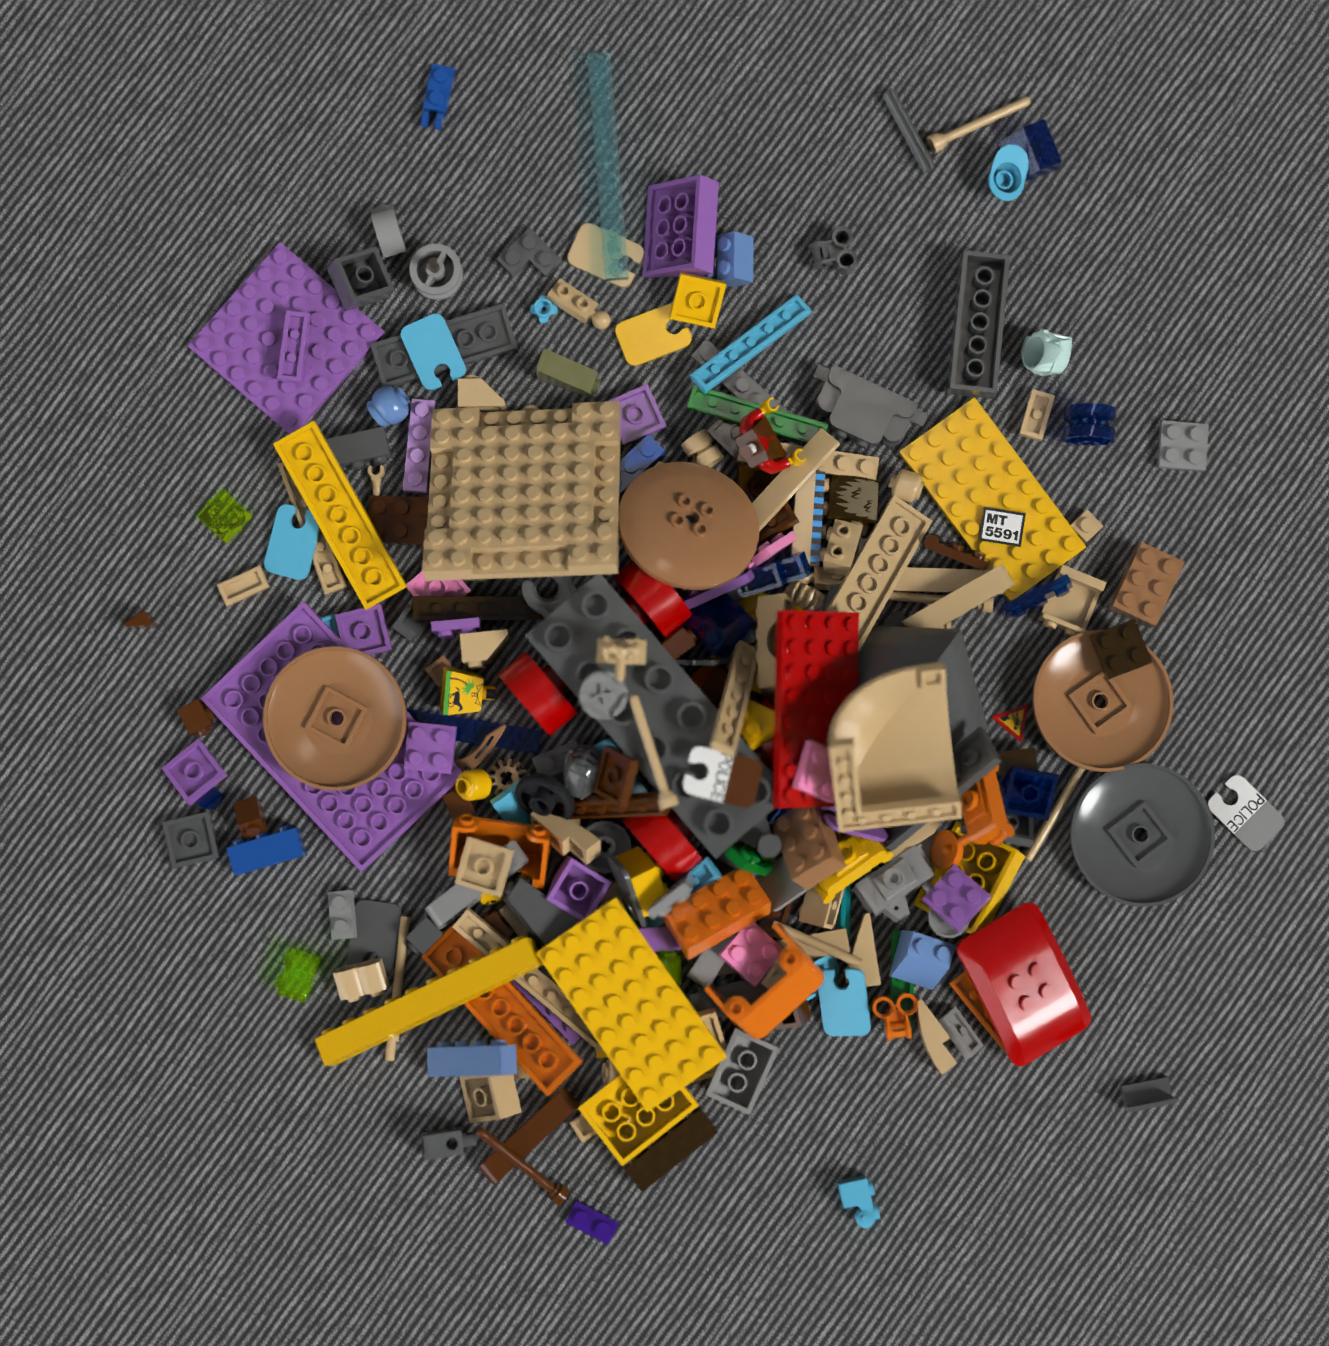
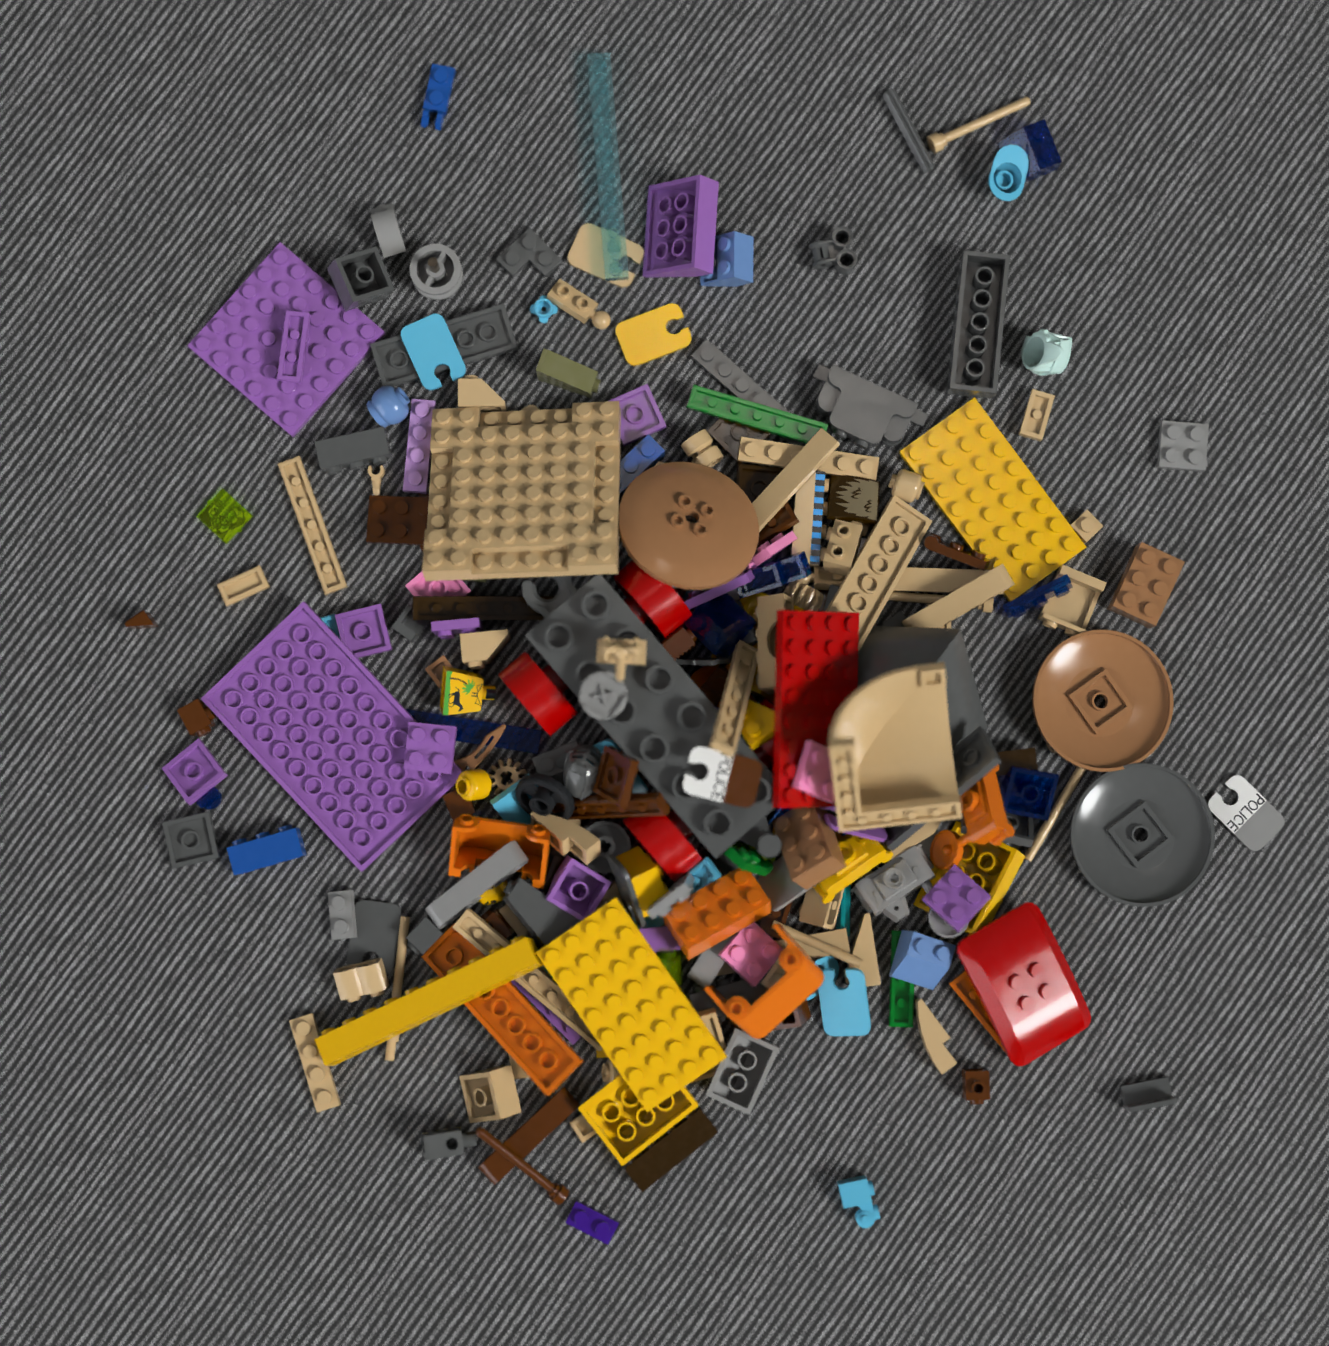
(250, 816): reddish brown brick -> none
(290, 548): medium azure piece -> none
(298, 974): clear neon green brick -> none
(301, 725): medium nougat dish -> none
(317, 1074): none -> tan plate
(340, 515): yellow plate -> none
(472, 1060): medium blue brick -> none
(484, 866): tan plate -> none
(666, 797): tan piece -> none
(697, 300): yellow plate -> none
(750, 344): medium azure tile -> none
(760, 444): torso -> none
(895, 1016): orange piece -> none
(960, 1033): light grey plate -> none
(976, 1085): none -> reddish brown brick
(1002, 526): sticker -> none
(1013, 721): sticker -> none
(1089, 424): clear blue wheel -> none
(1120, 649): dark brown plate -> none

